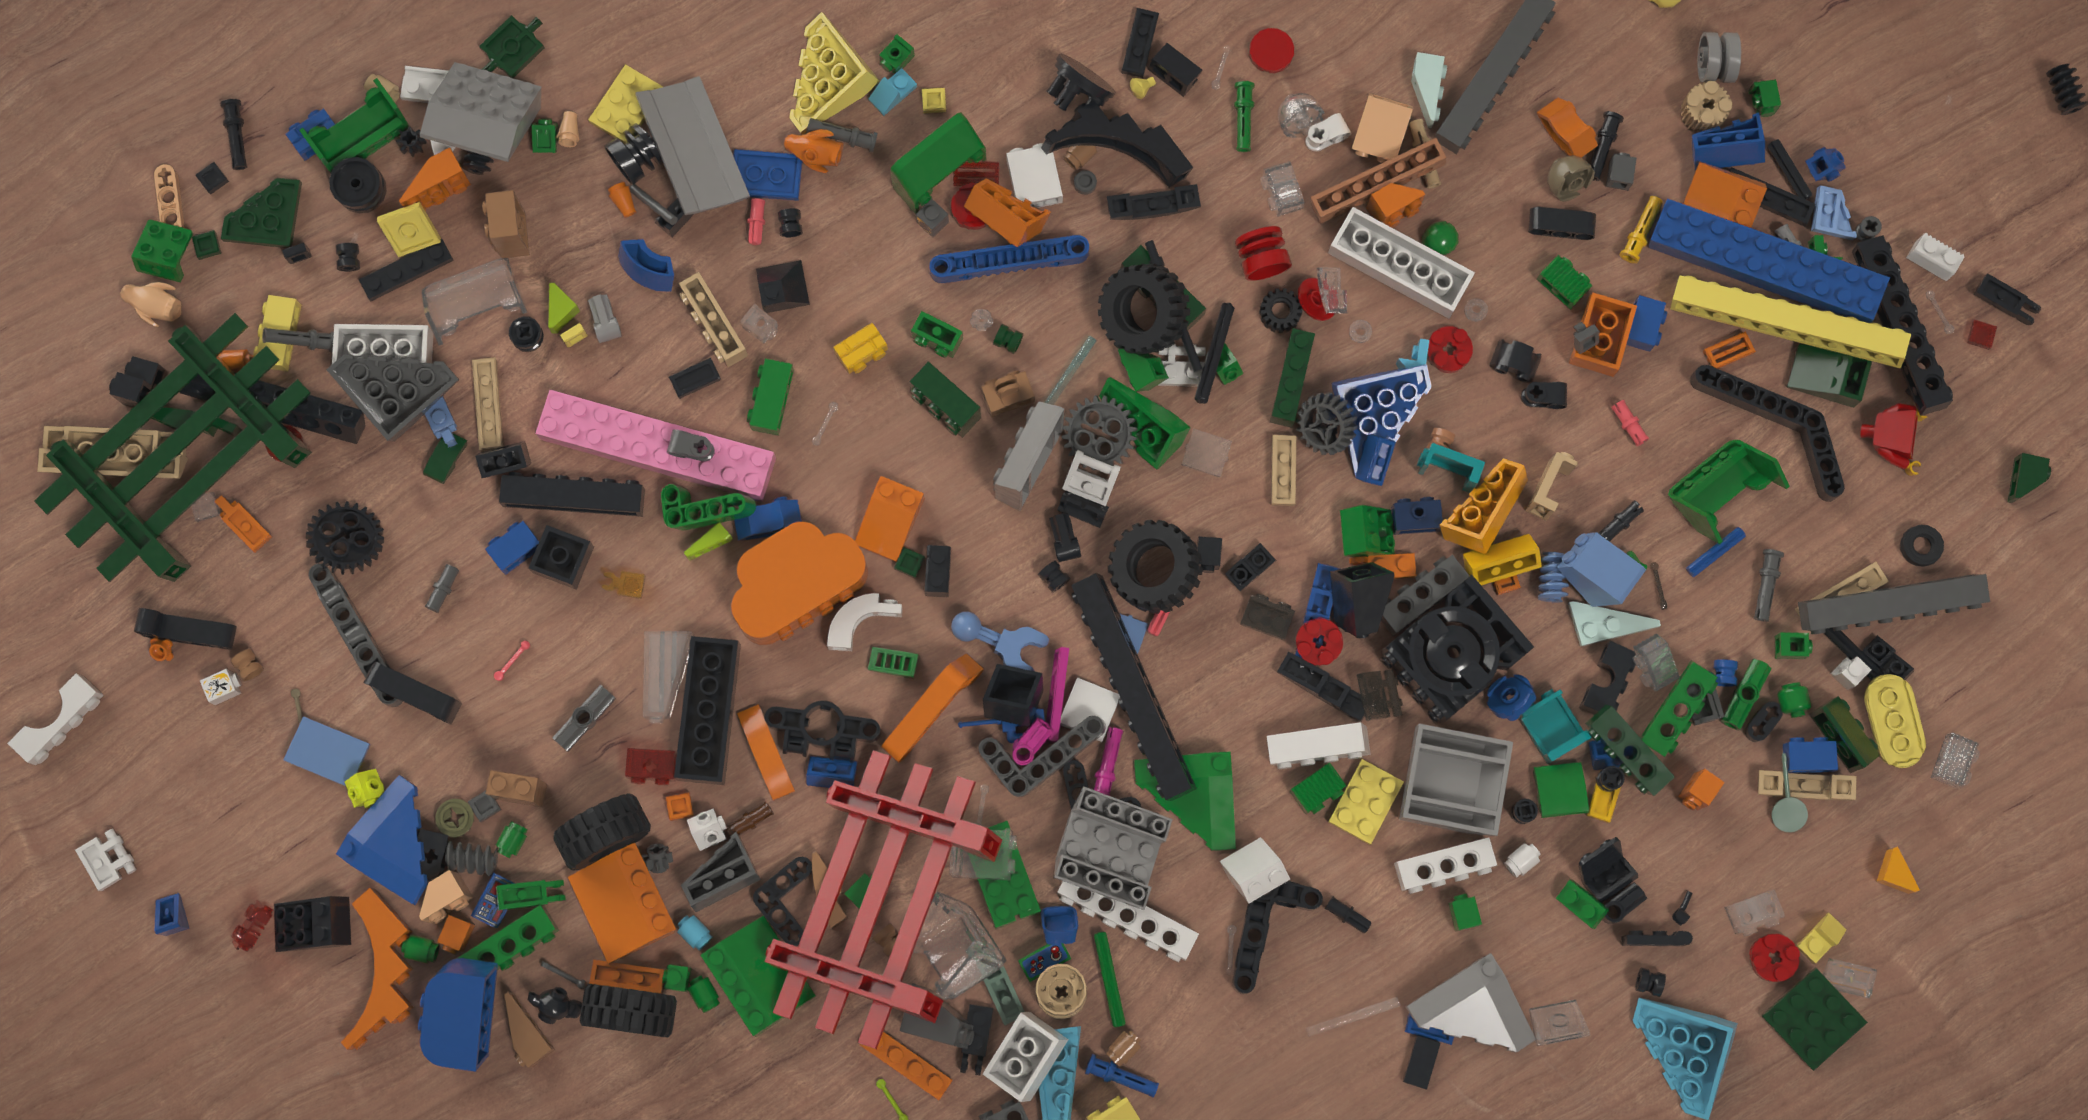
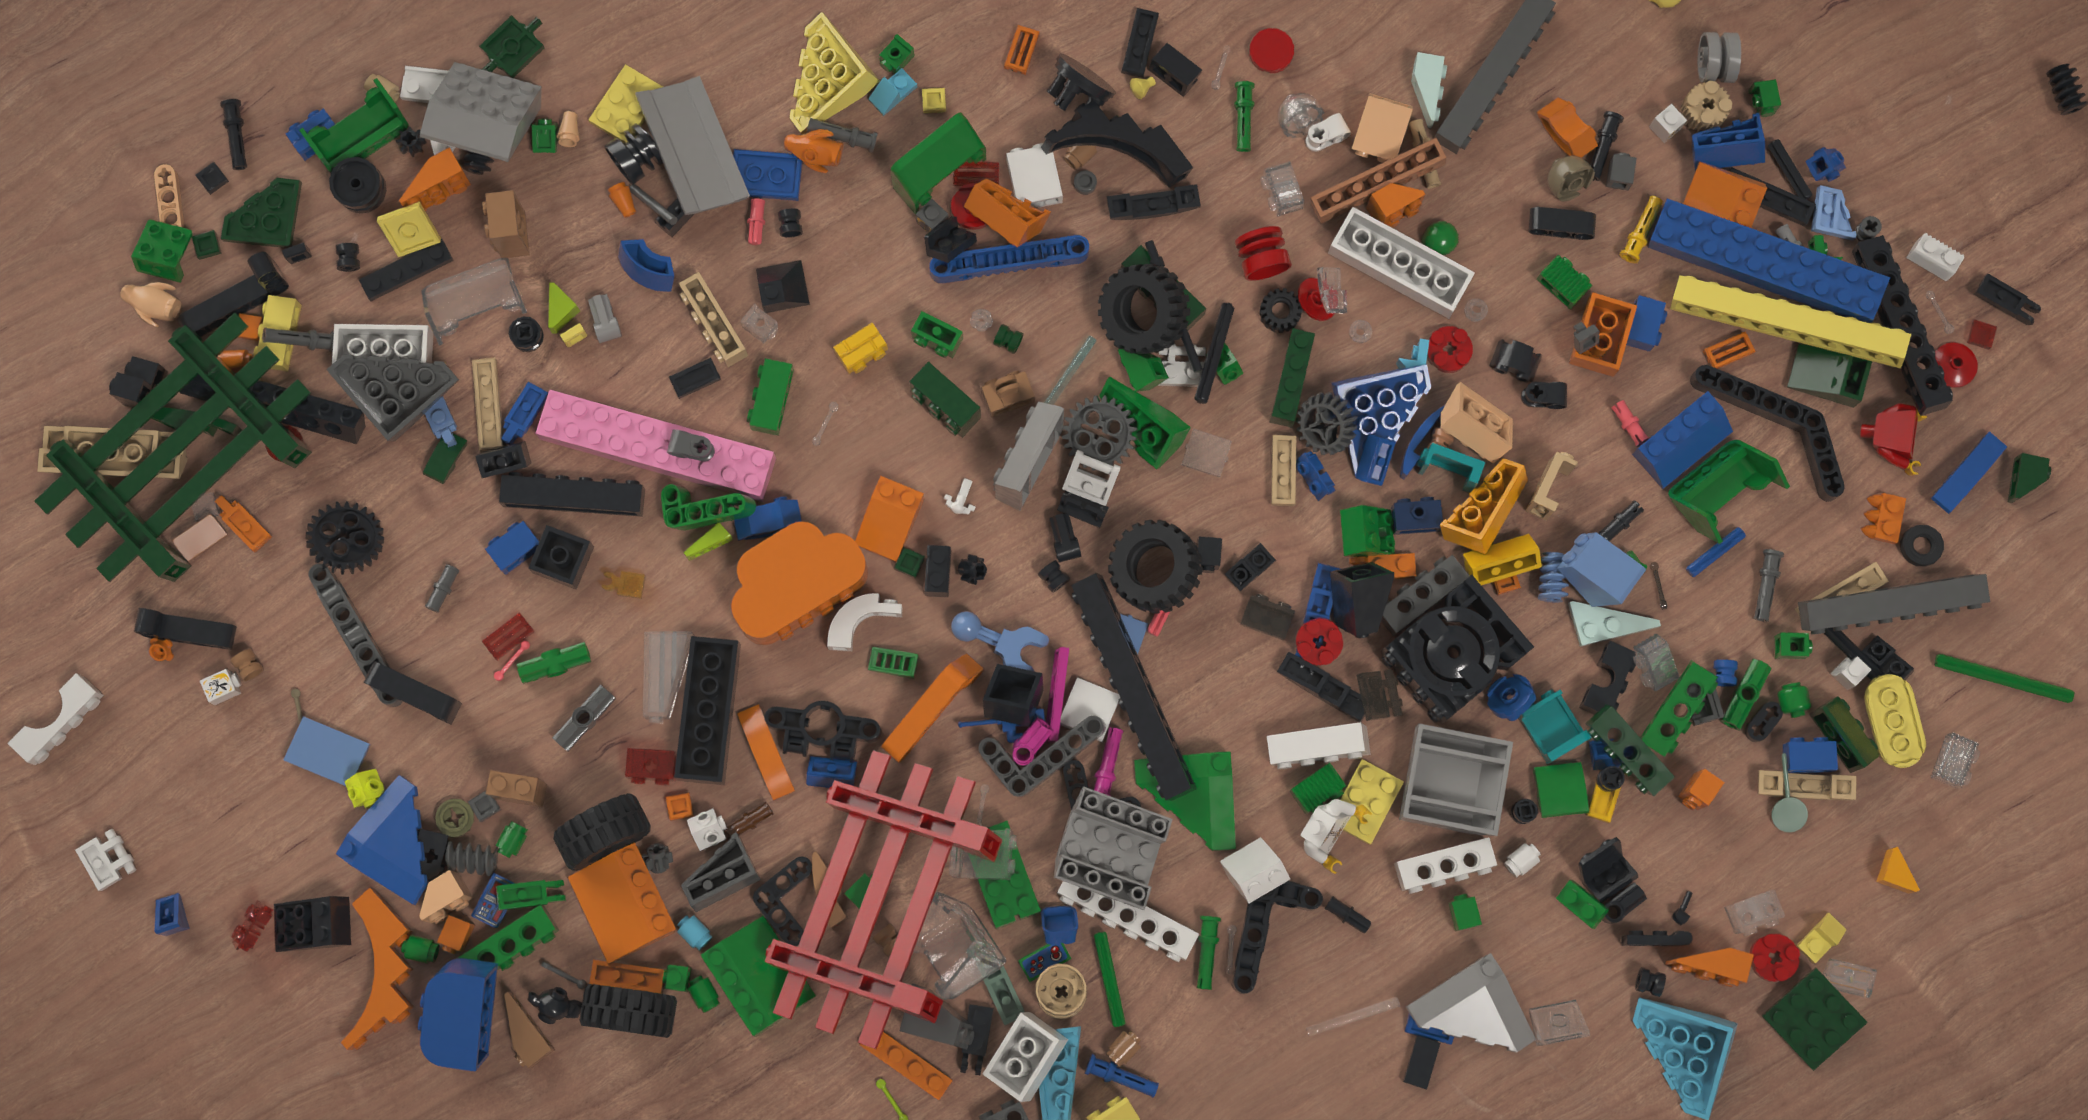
(199, 537): none -> nougat slope
(239, 298): none -> black beam
(252, 331): none -> orange tile
(497, 655): none -> clear red tile
(523, 412): none -> blue hinge
(553, 663): none -> green piece
(948, 240): none -> black bracket
(958, 506): none -> white piece
(972, 569): none -> black gear
(1016, 67): none -> orange tile
(1208, 942): none -> green pin
(1308, 467): none -> blue hinge
(1325, 828): none -> white torso
(1411, 458): none -> blue slope
(1477, 423): none -> light nougat slope
(1667, 123): none -> white brick
(1684, 440): none -> blue slope
(1726, 965): none -> orange slope
(1886, 519): none -> orange plate
(1955, 375): none -> red dish
(1968, 472): none -> blue slope
(2004, 678): none -> green axle

